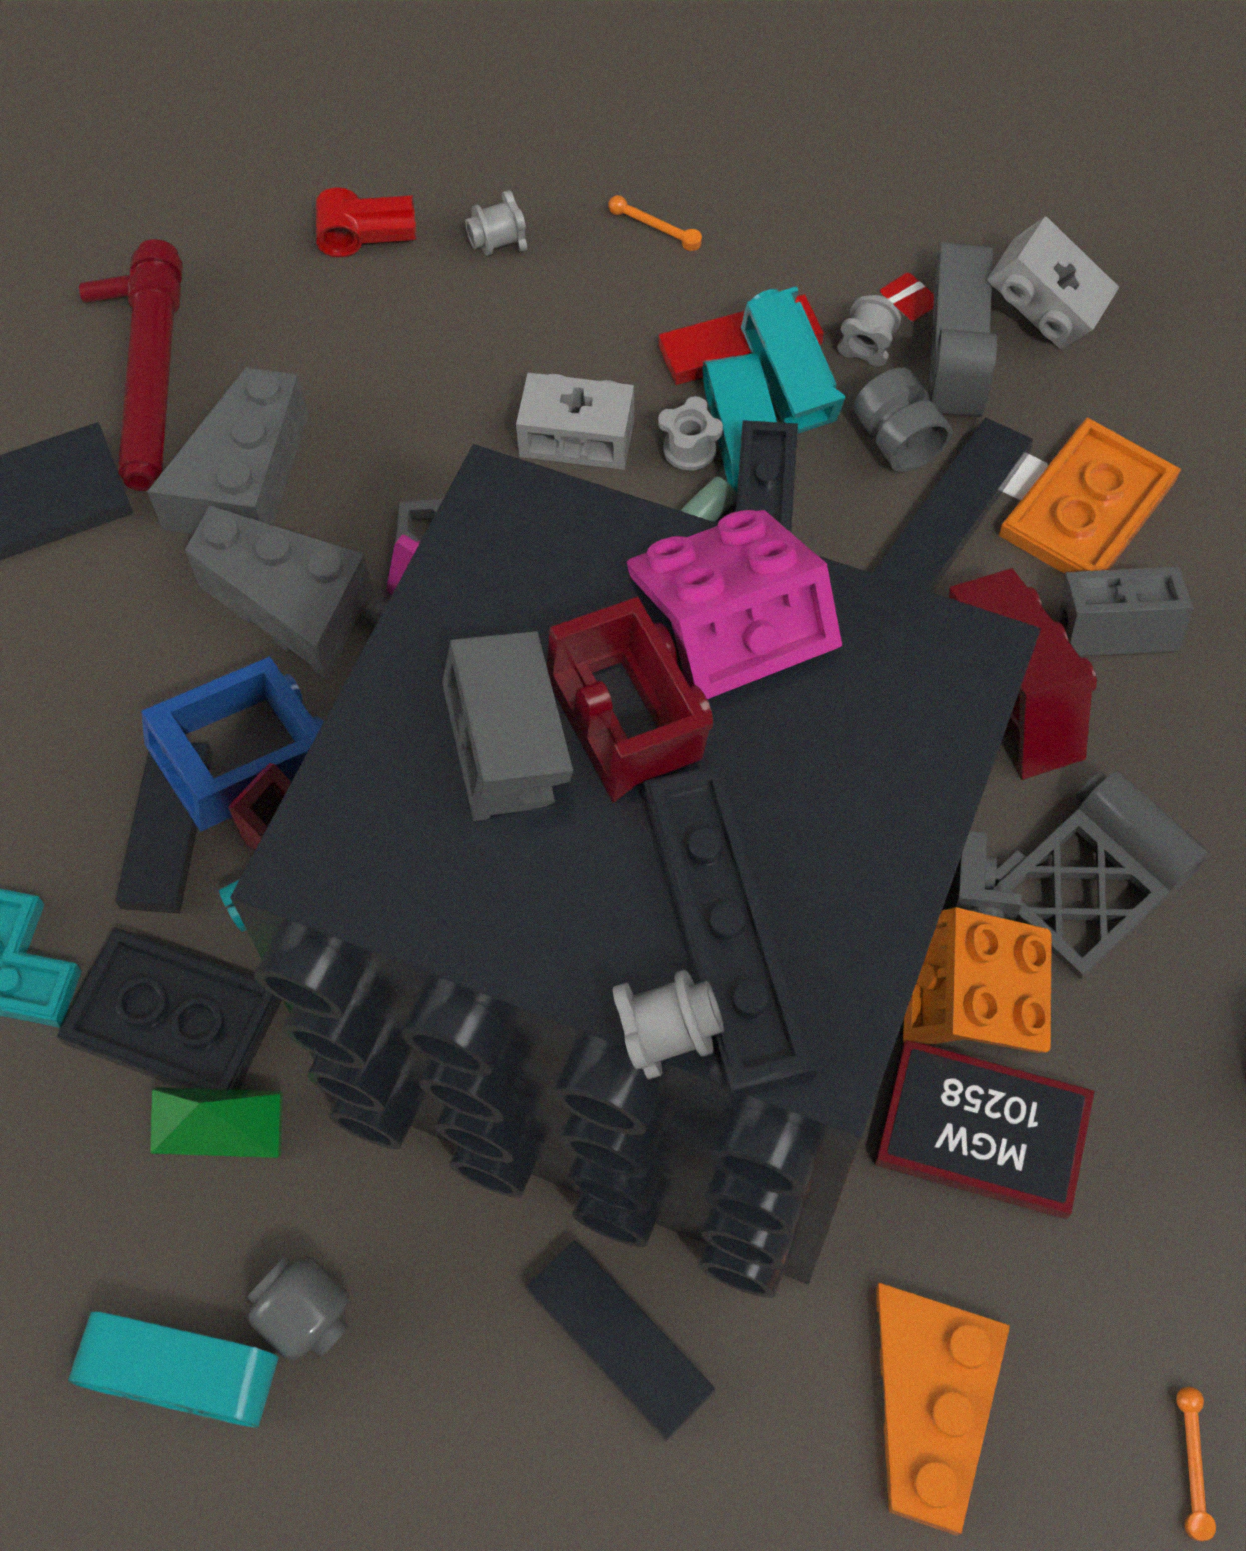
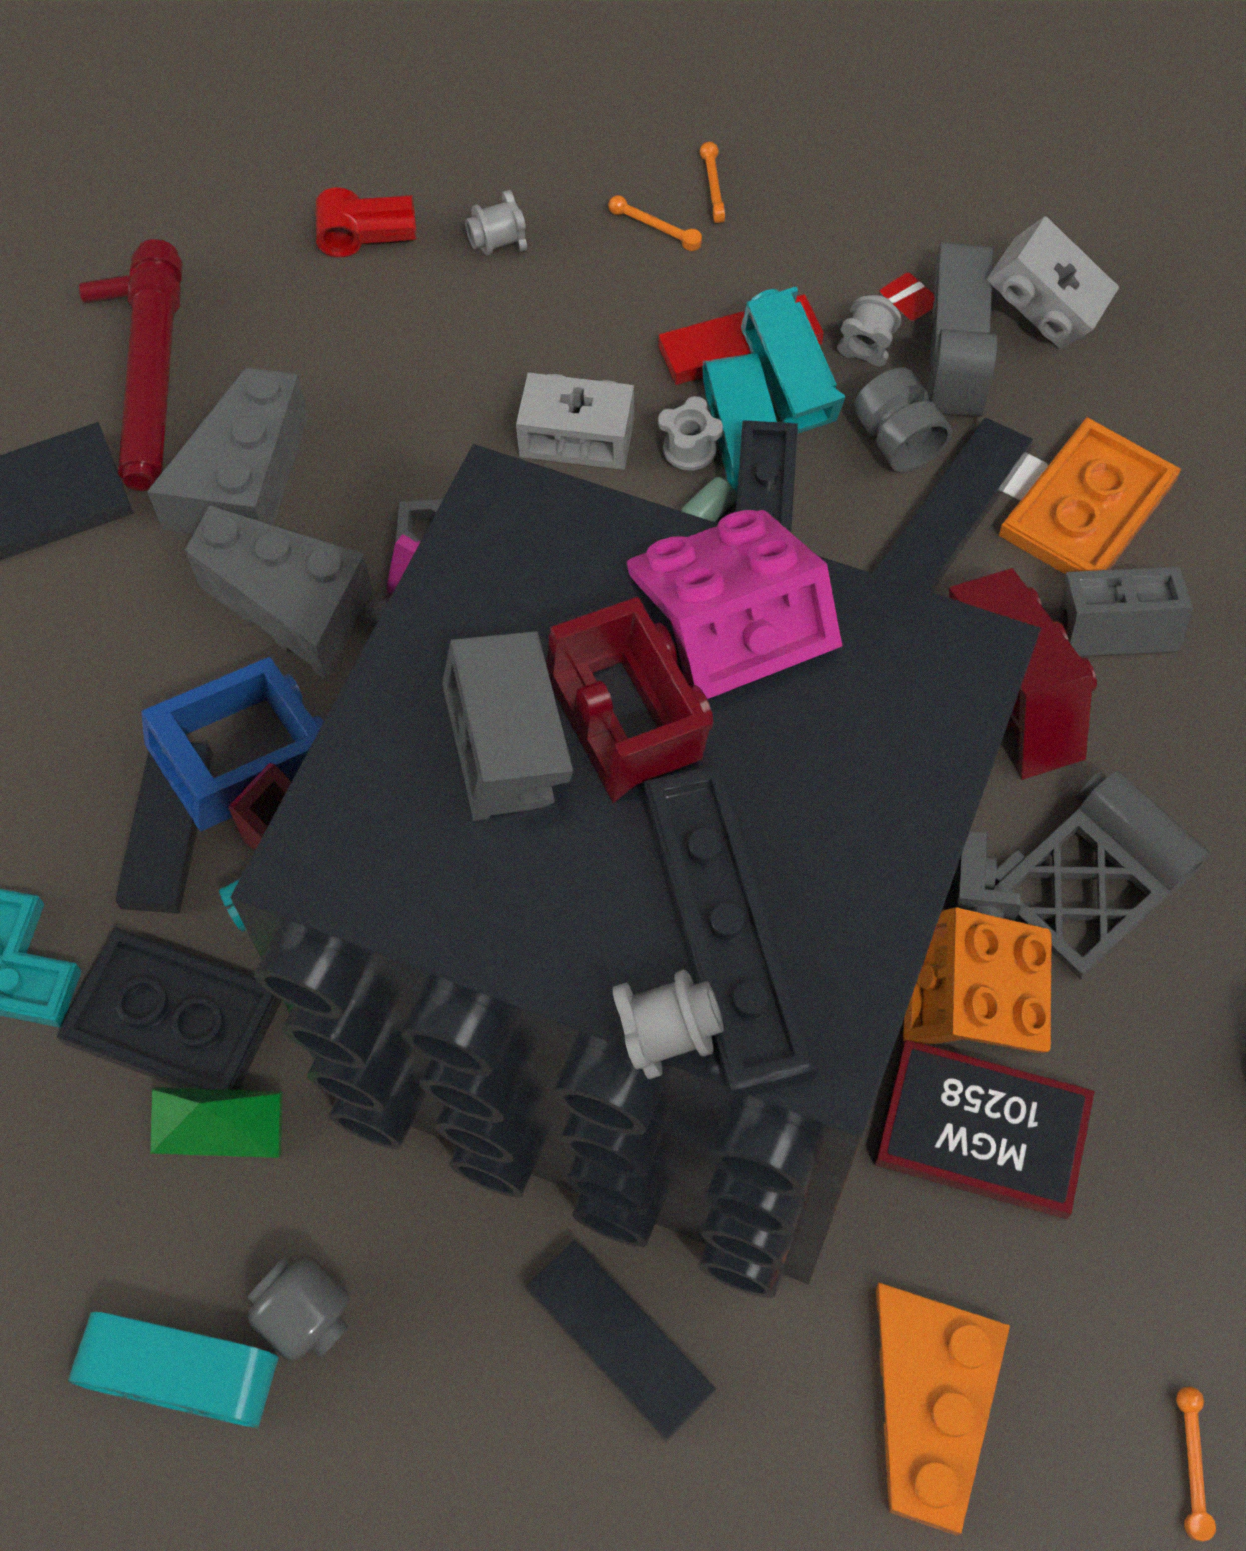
(709, 152): none -> orange hinge

